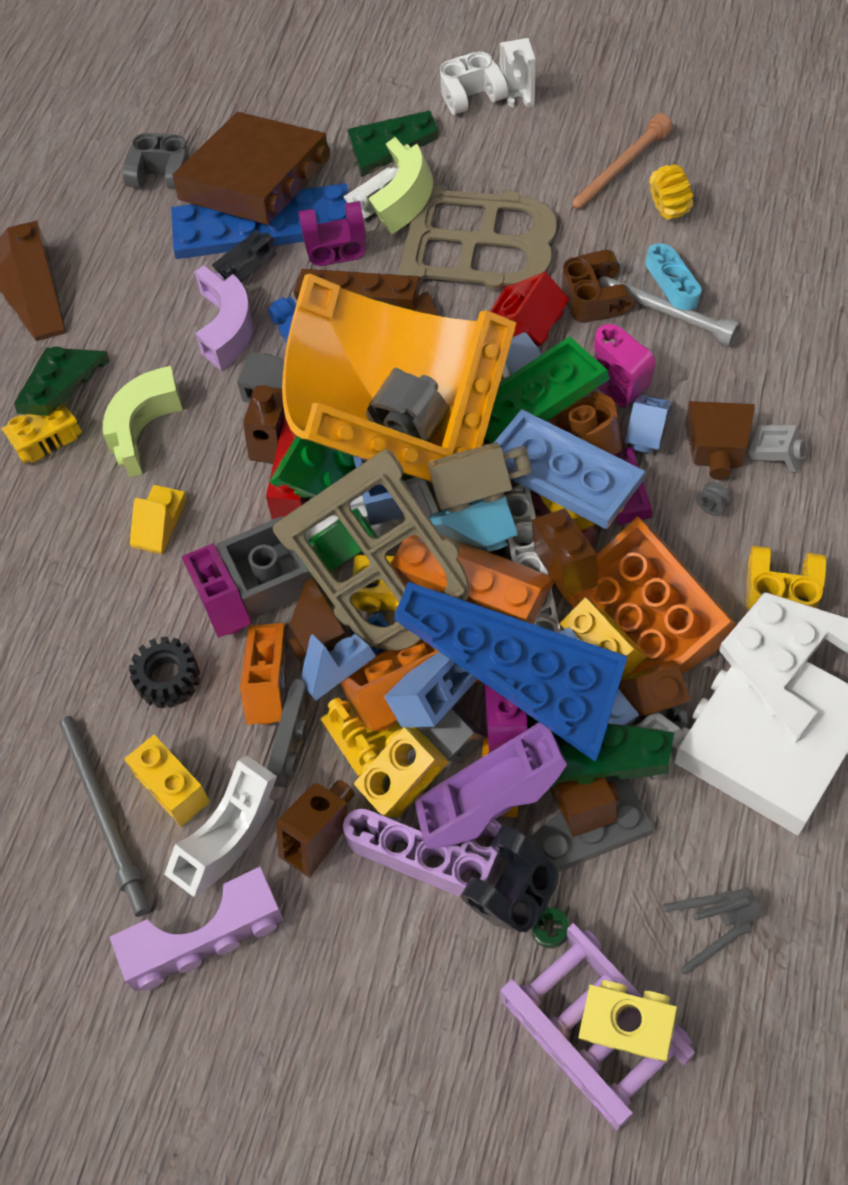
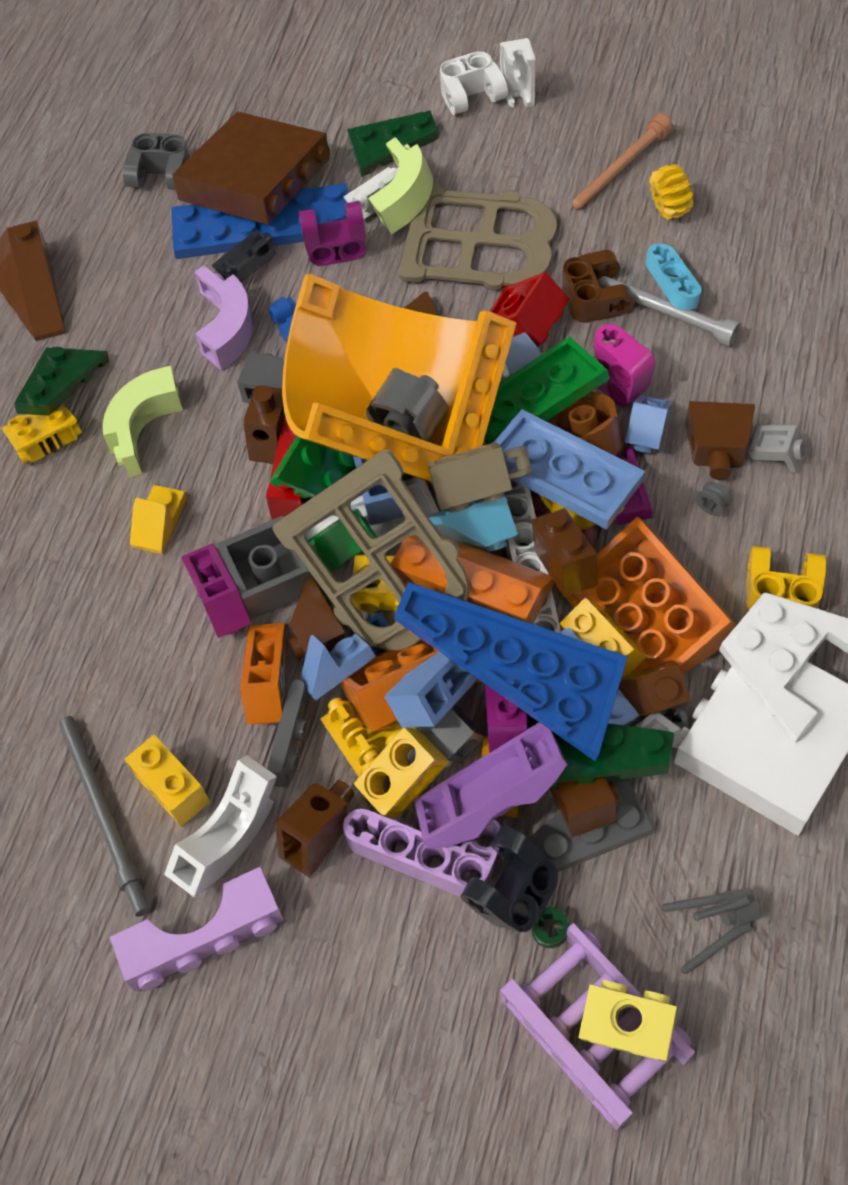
(157, 655): black tyre -> none
(386, 288): reddish brown plate -> none

